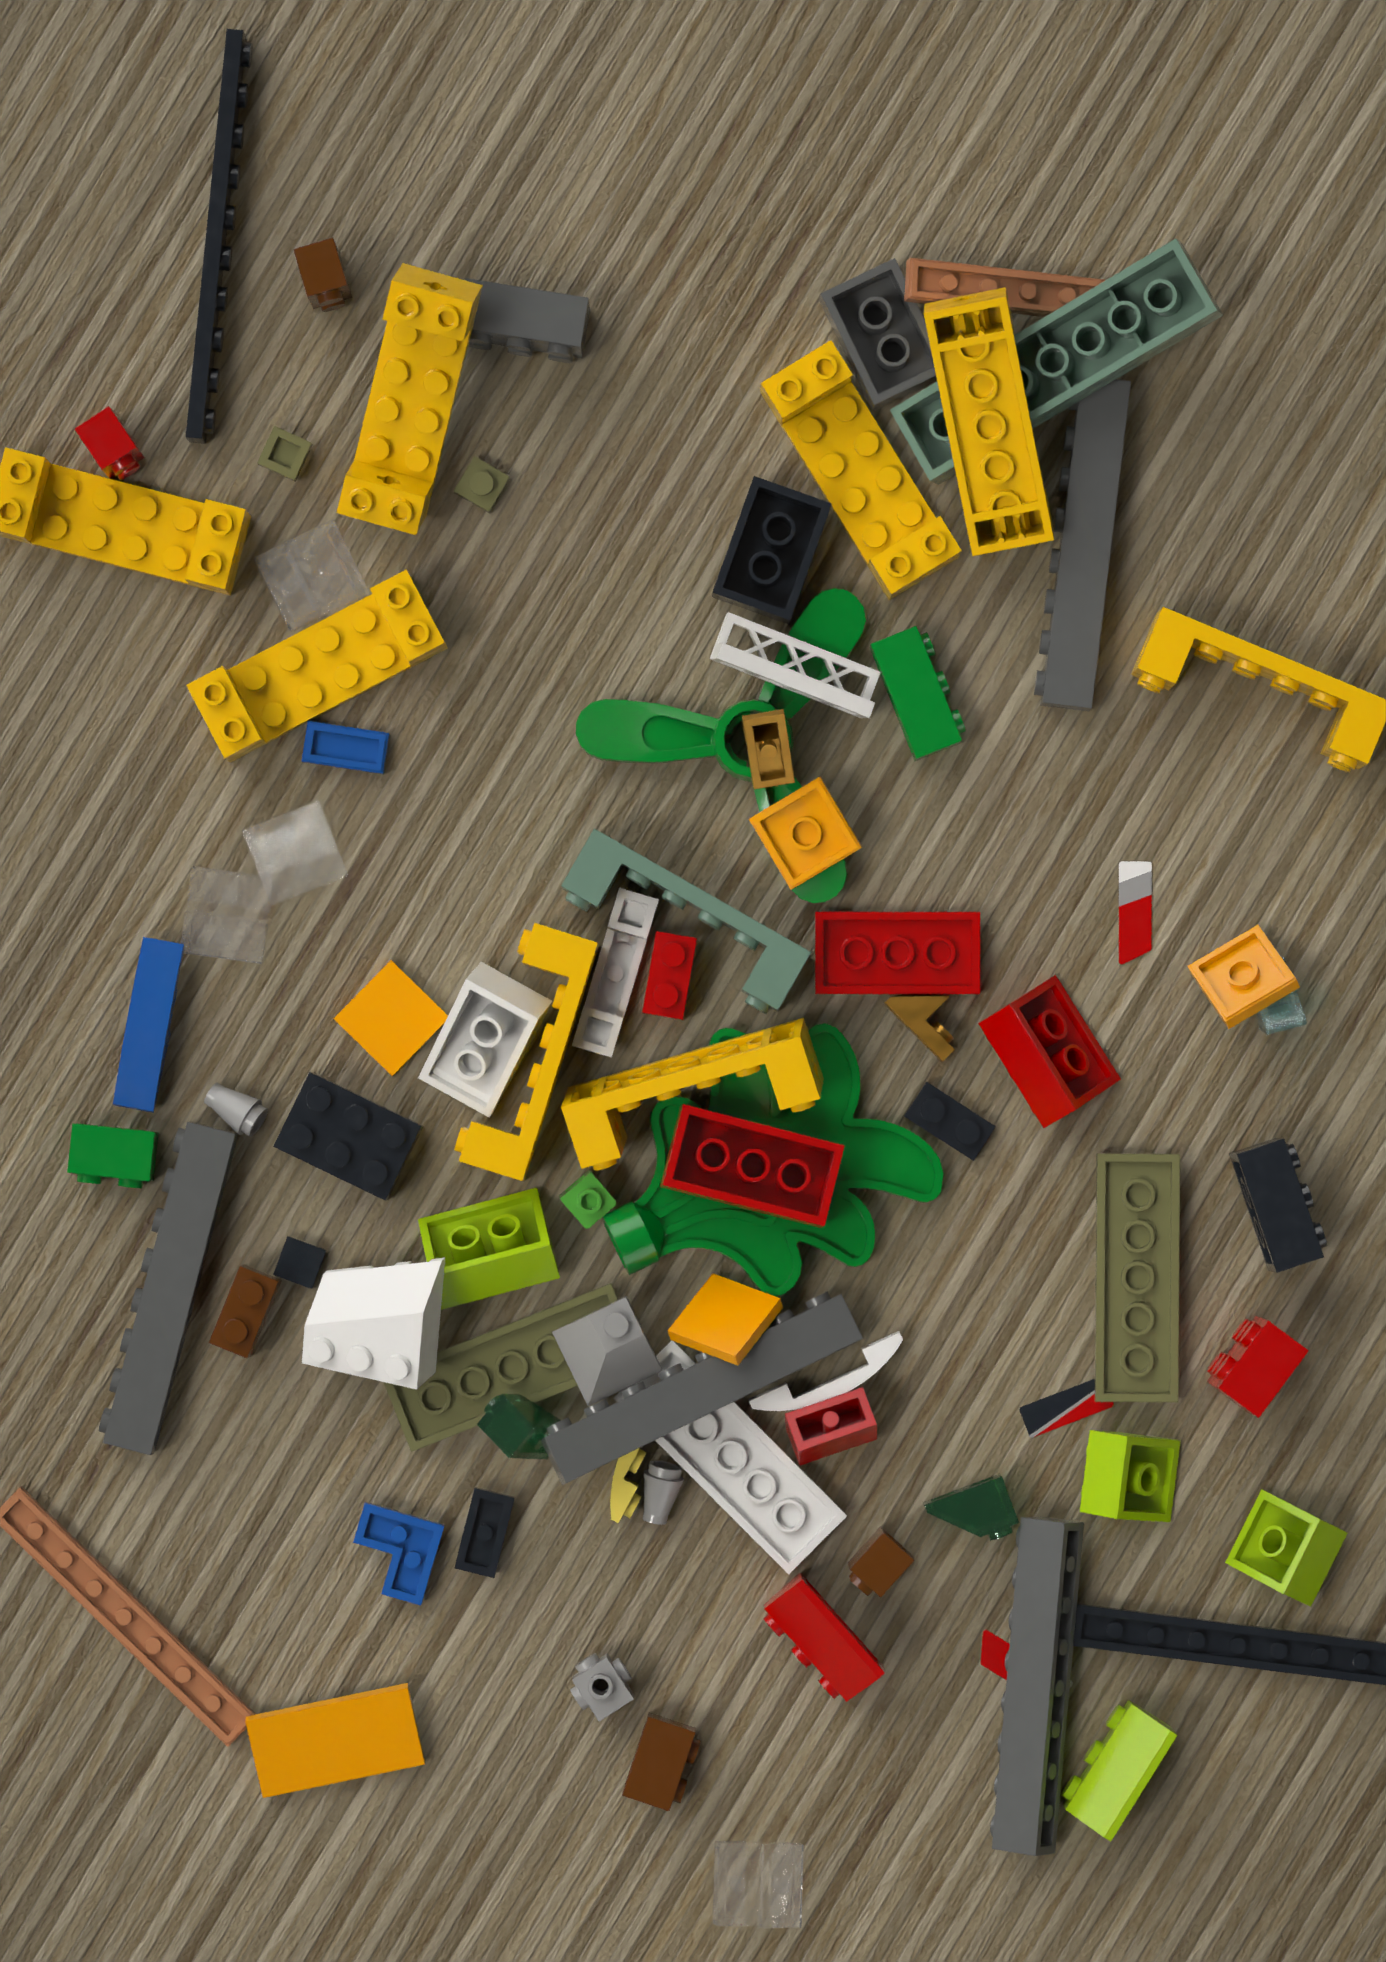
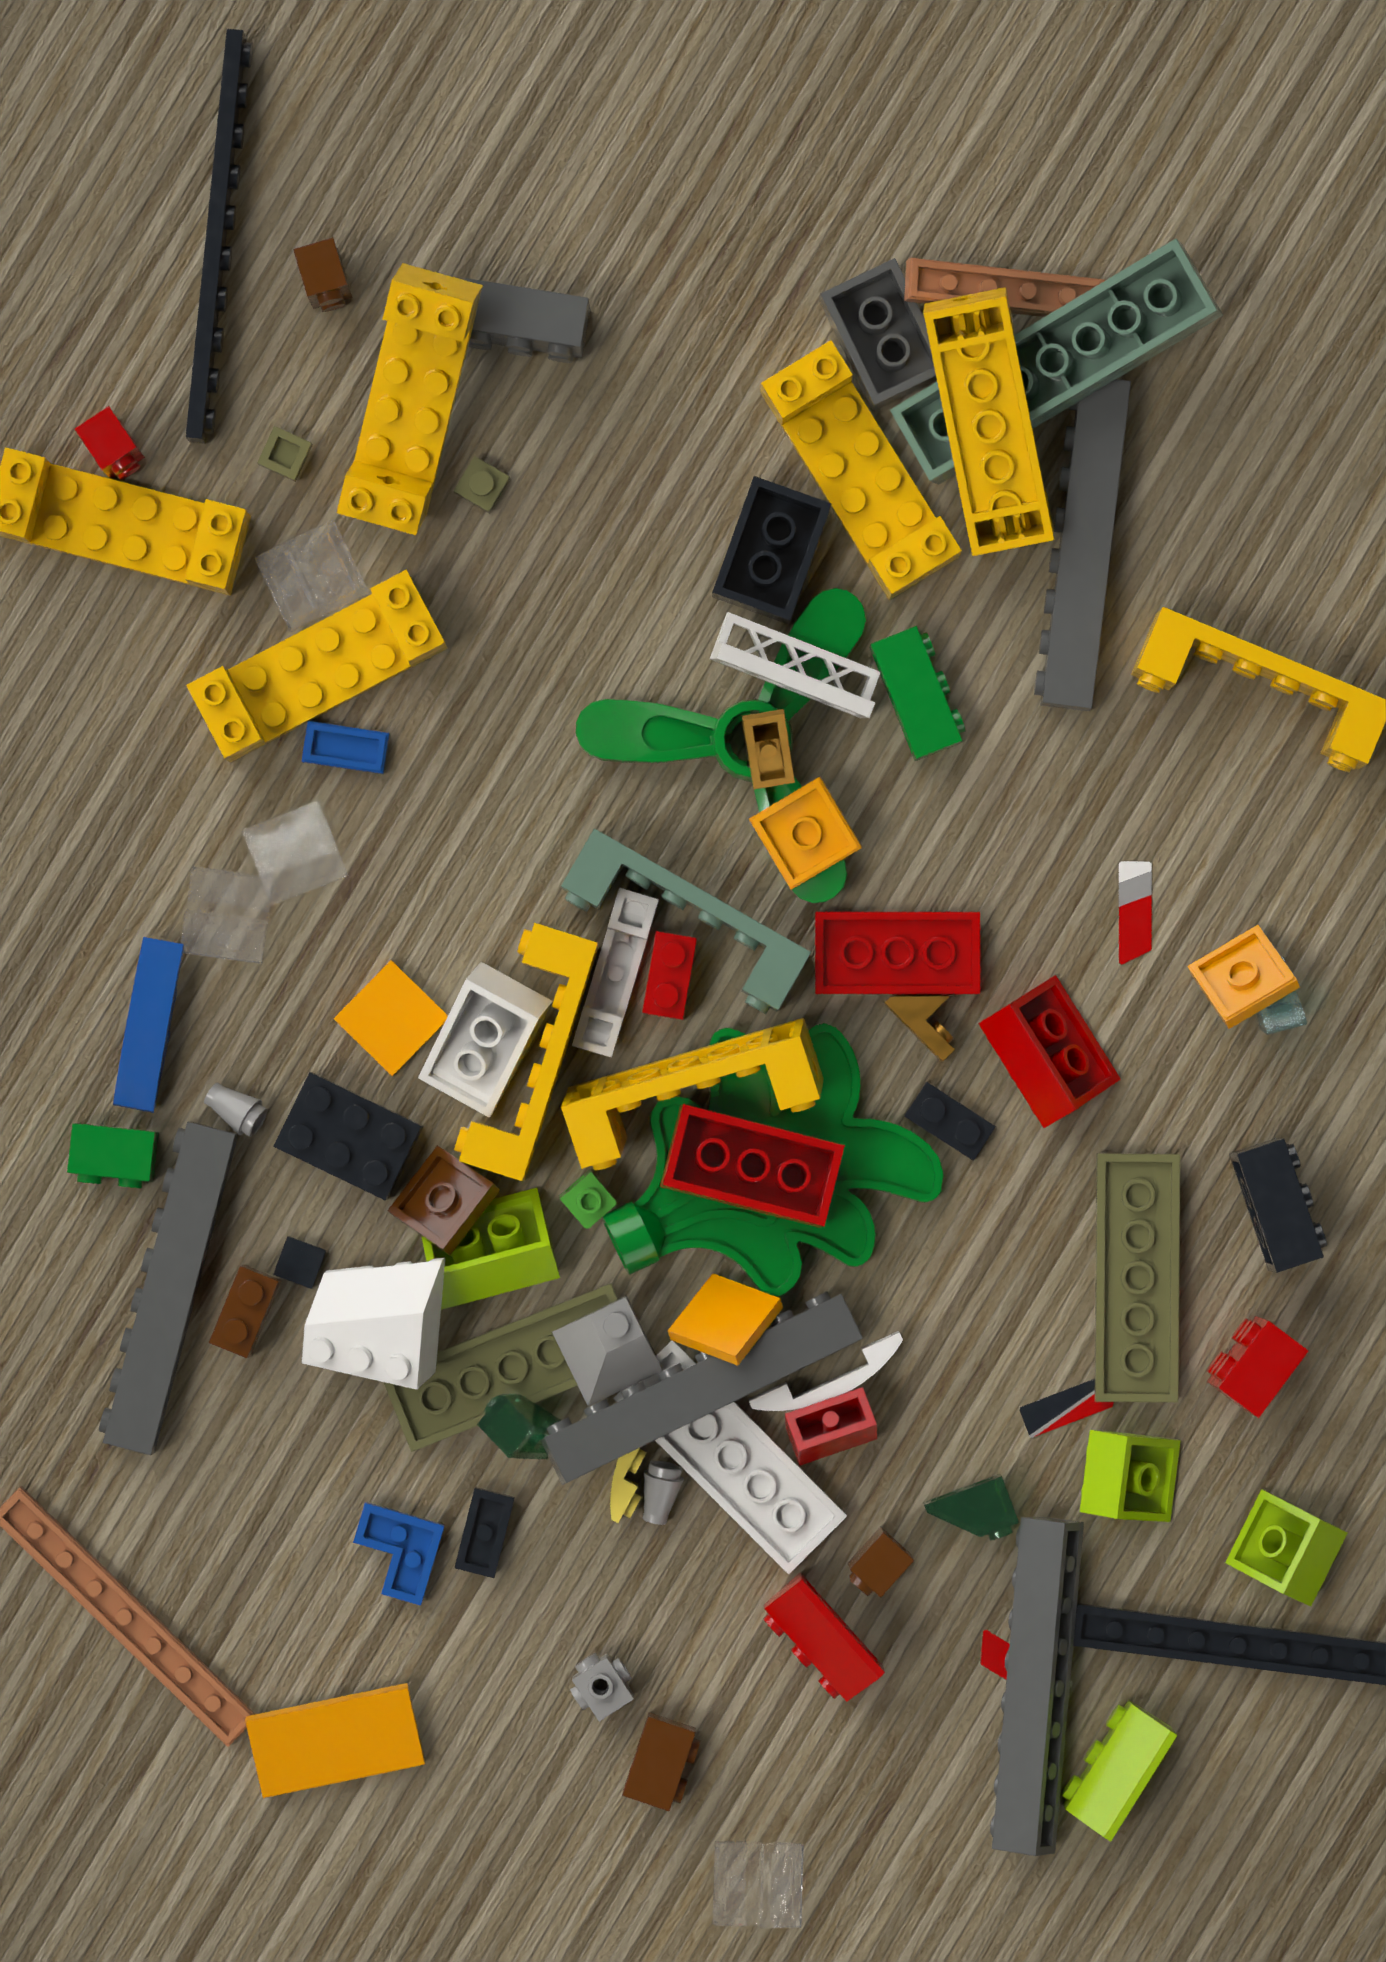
(443, 1200): none -> reddish brown plate

